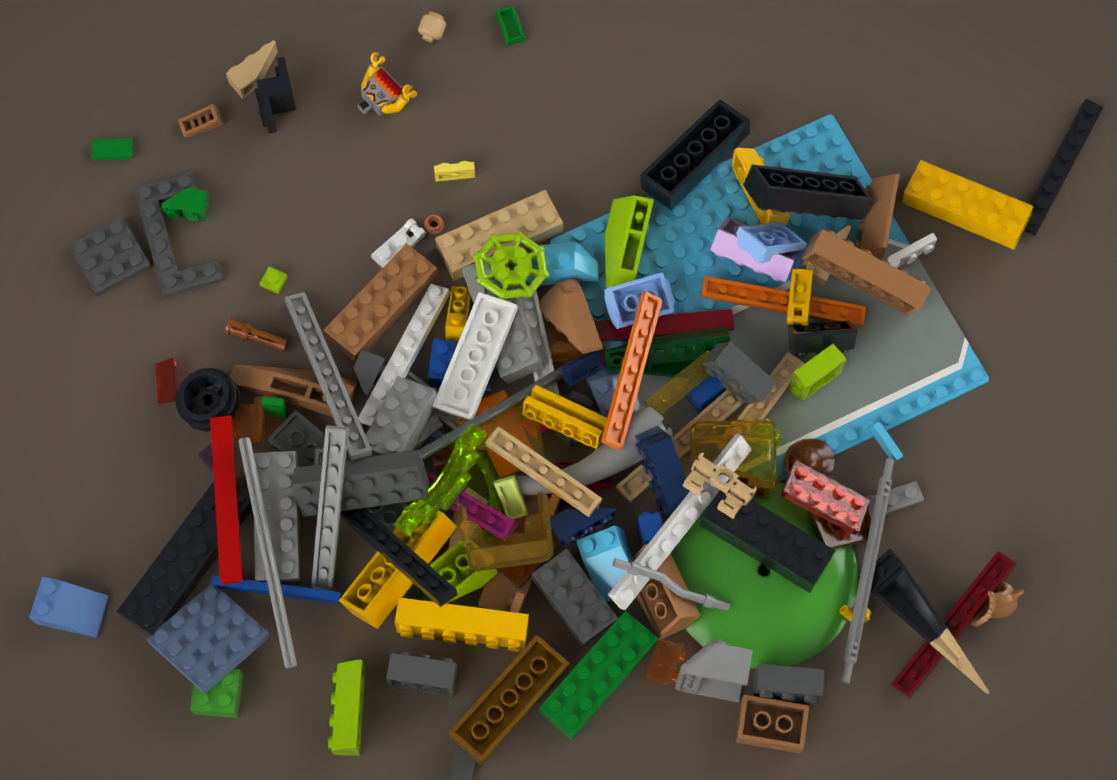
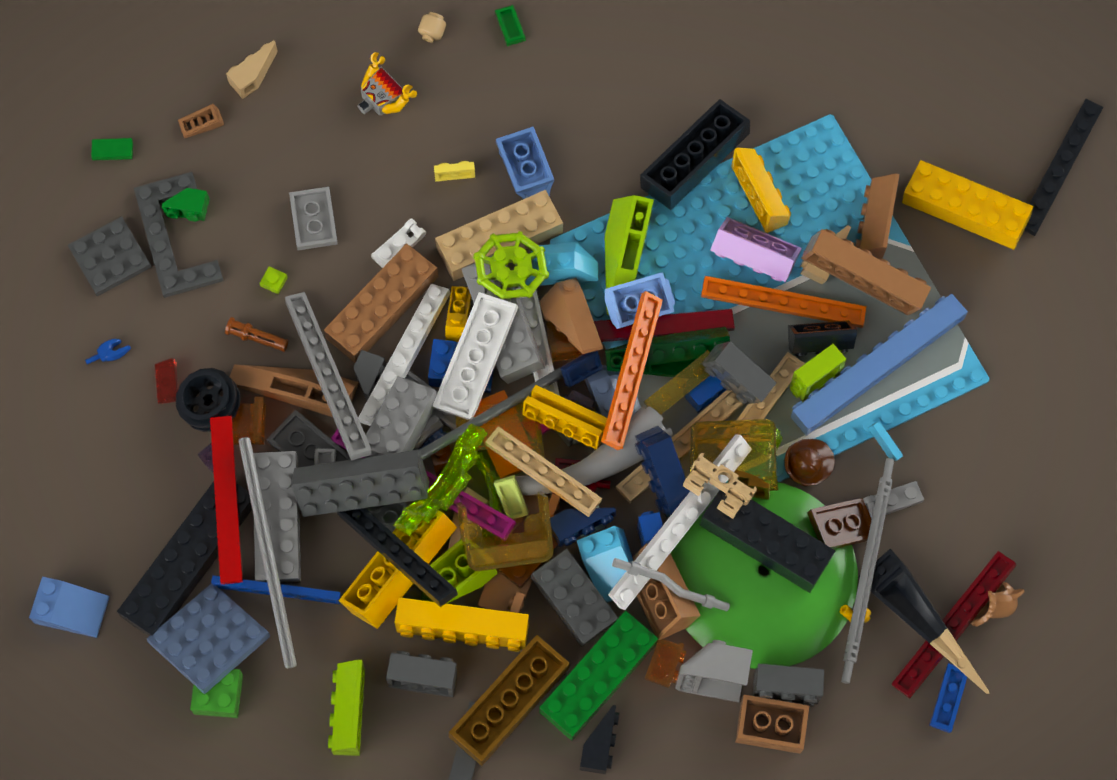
(107, 354): none -> blue hand
(274, 407): green tile -> none
(275, 95): black bracket -> none
(313, 218): none -> light grey plate
(329, 507): light grey tile -> none
(433, 219): nougat plate -> none
(525, 162): none -> medium blue slope
(596, 748): none -> black slope
(767, 240): light blue slope -> none
(800, 296): yellow plate -> none
(807, 192): black brick -> none
(825, 497): clear red piece -> none
(878, 364): none -> medium blue brick
(911, 252): white plate -> none
(948, 699): none -> blue plate

